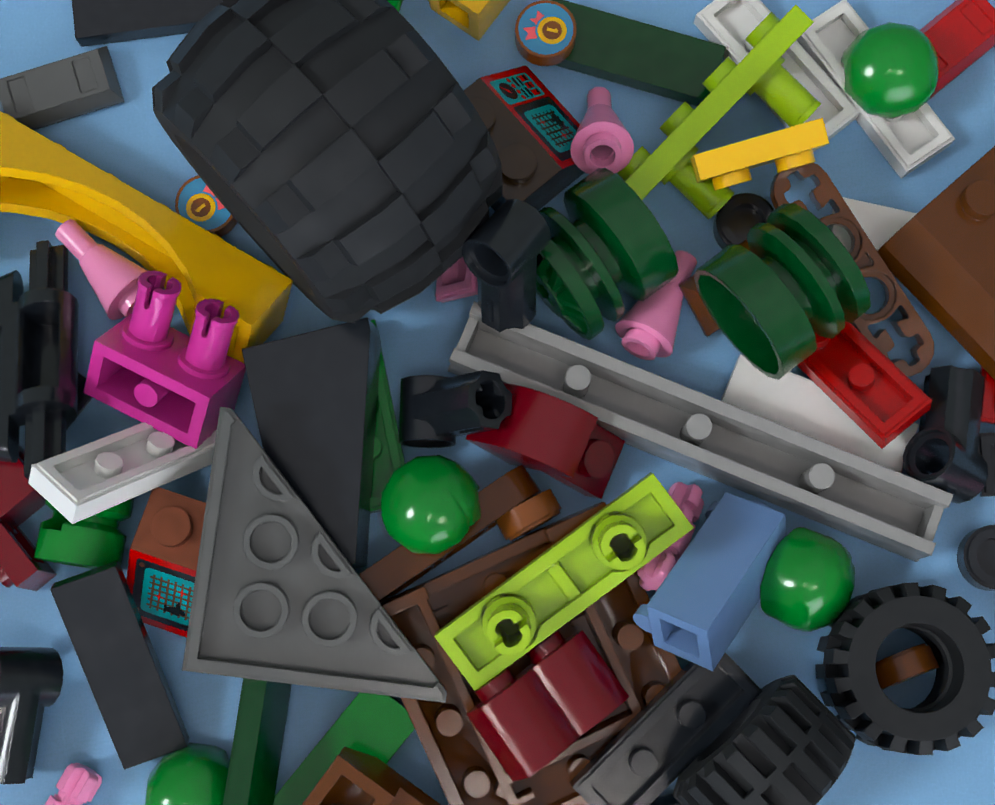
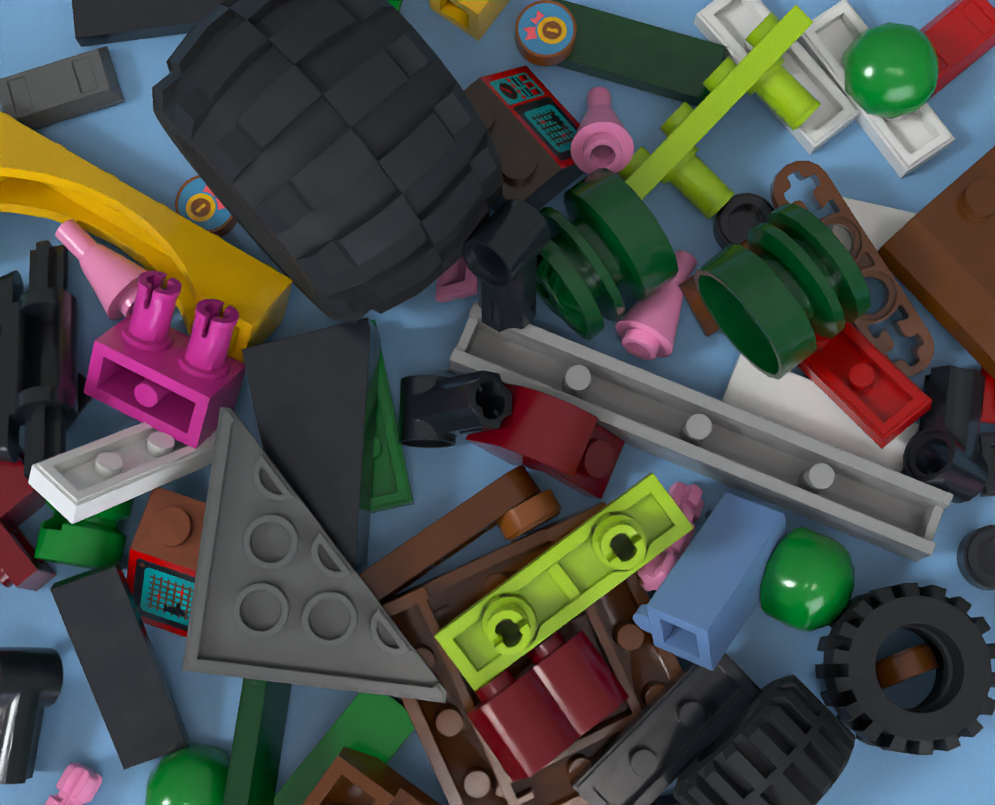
(430, 504): green hair -> none
(785, 147): yellow wing -> none

